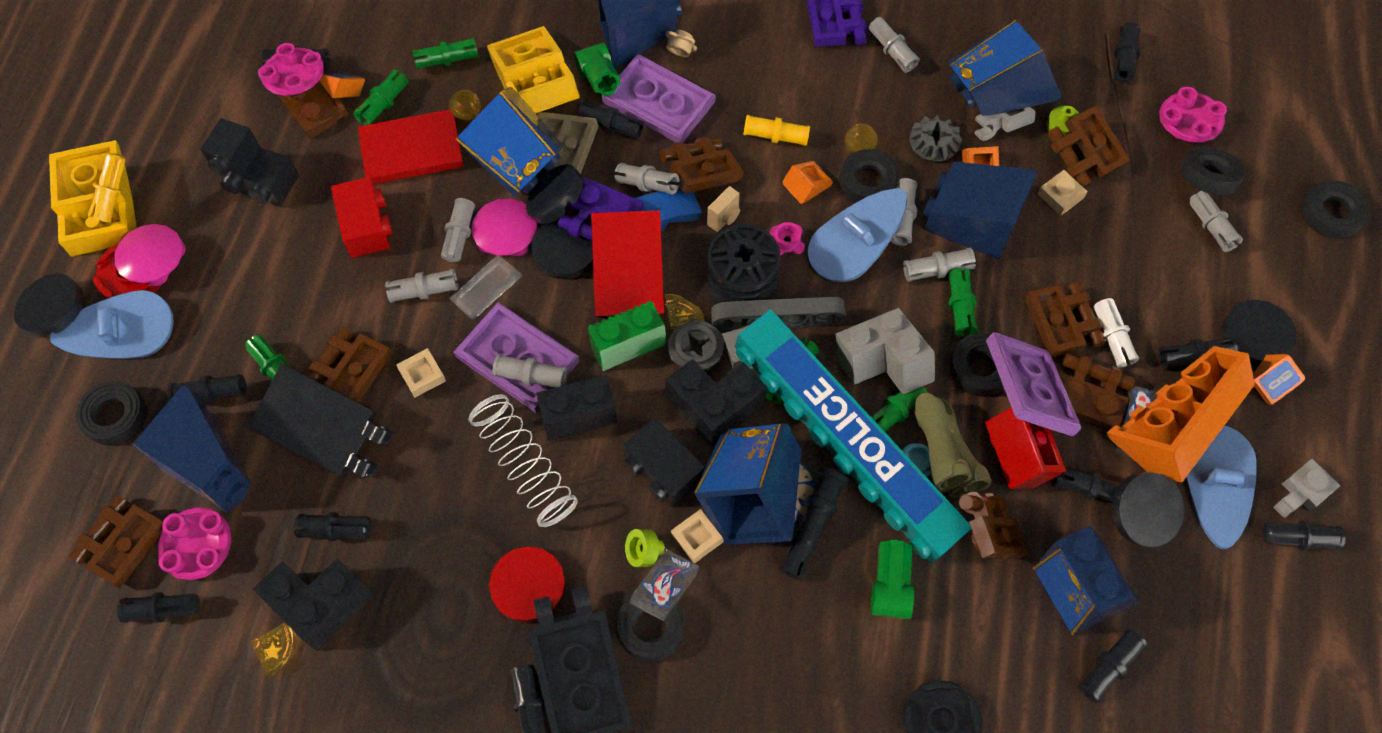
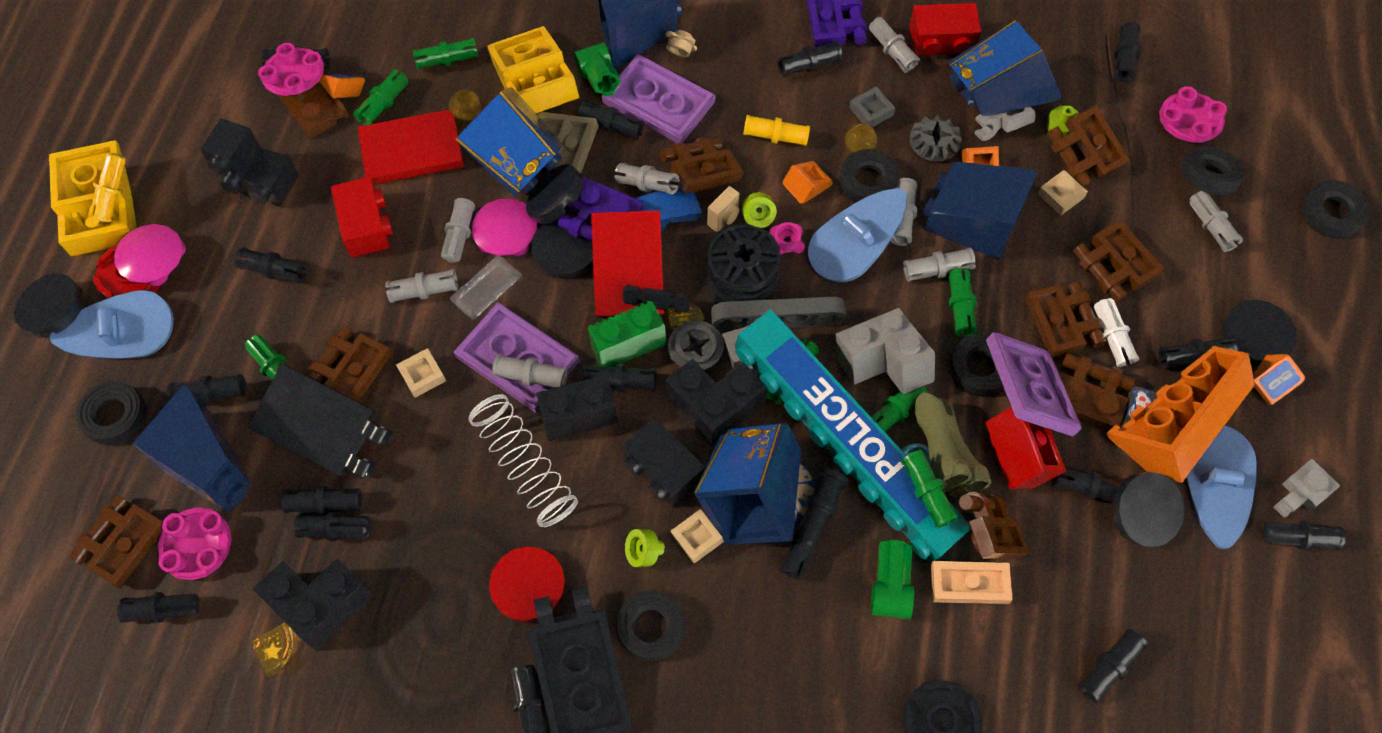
(271, 265): none -> black pin
(321, 500): none -> black pin
(624, 378): none -> black pin
(661, 298): none -> black axle
(664, 585): tile -> none
(759, 210): none -> lime tile
(809, 59): none -> black pin
(872, 107): none -> dark grey plate
(929, 489): none -> green pin
(944, 28): none -> red brick
(971, 582): none -> light nougat plate
(1084, 580): dark blue slope -> none
(1125, 254): none -> reddish brown plate

